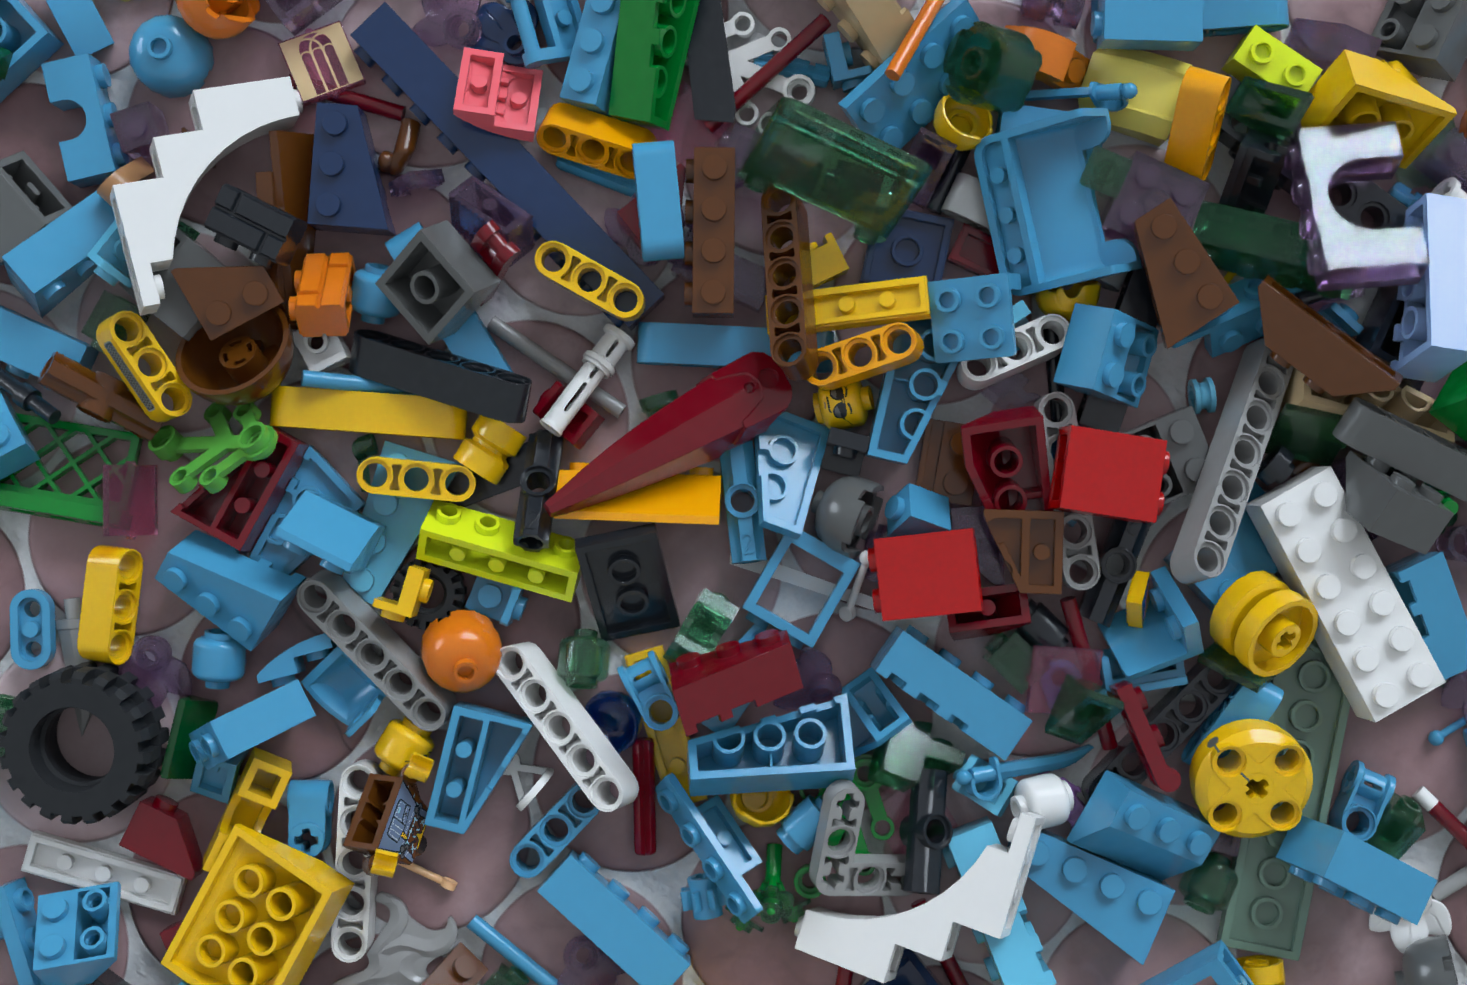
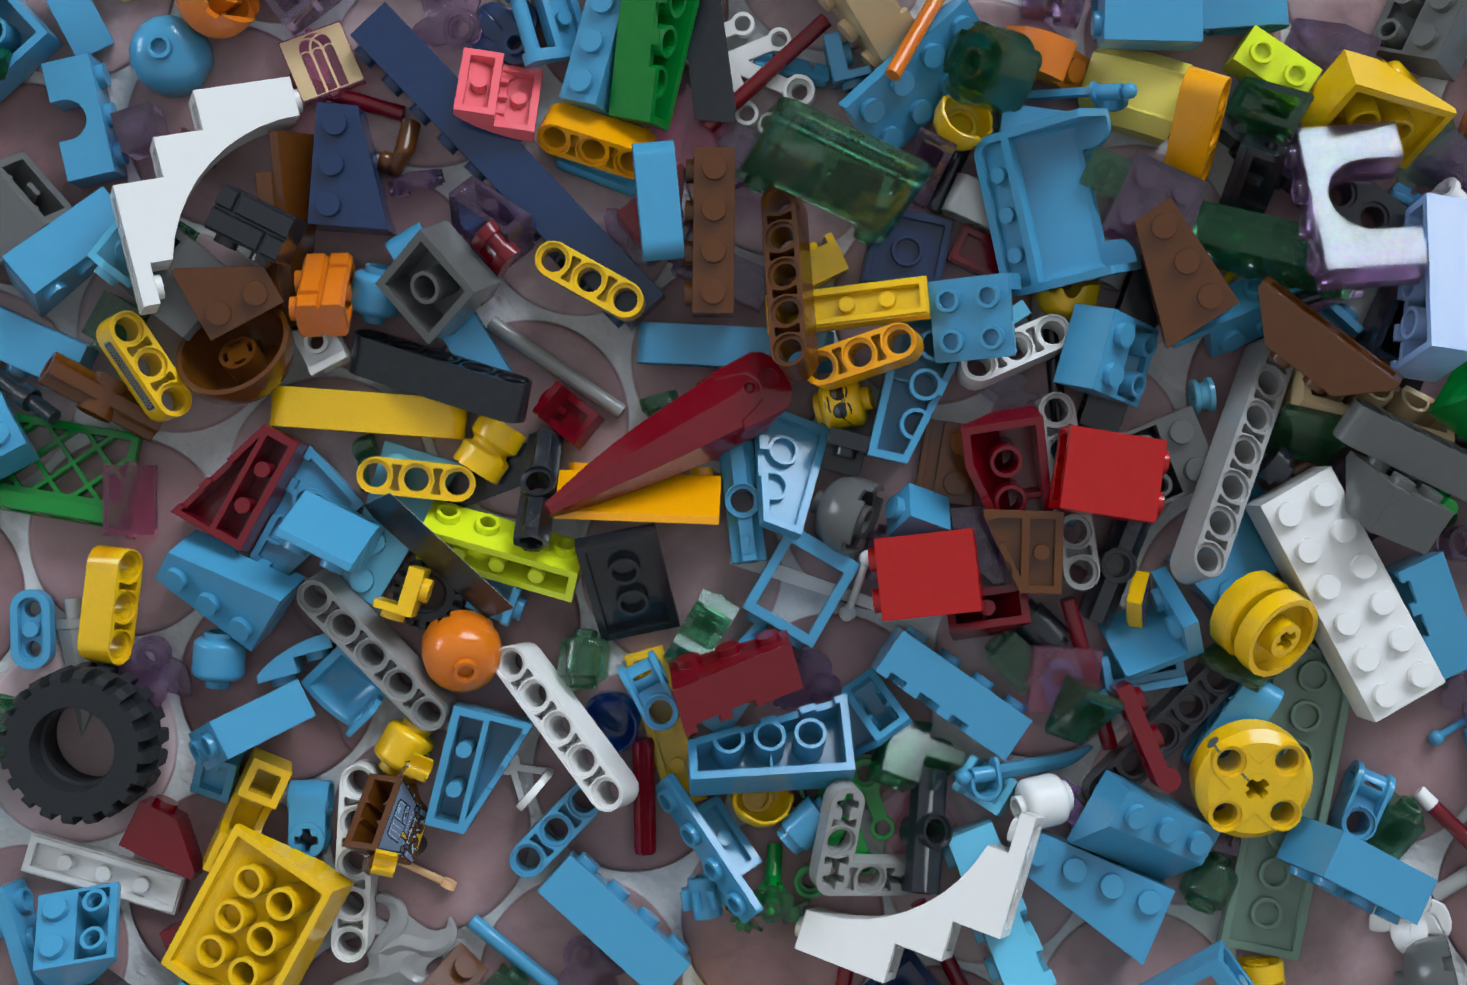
(134, 171): medium nougat beam -> none
(189, 715): dark green slope -> none
(252, 444): bright green plant -> none
(345, 382): dark azure bar -> none
(437, 555): none -> black sticker
(594, 361): white pin -> none

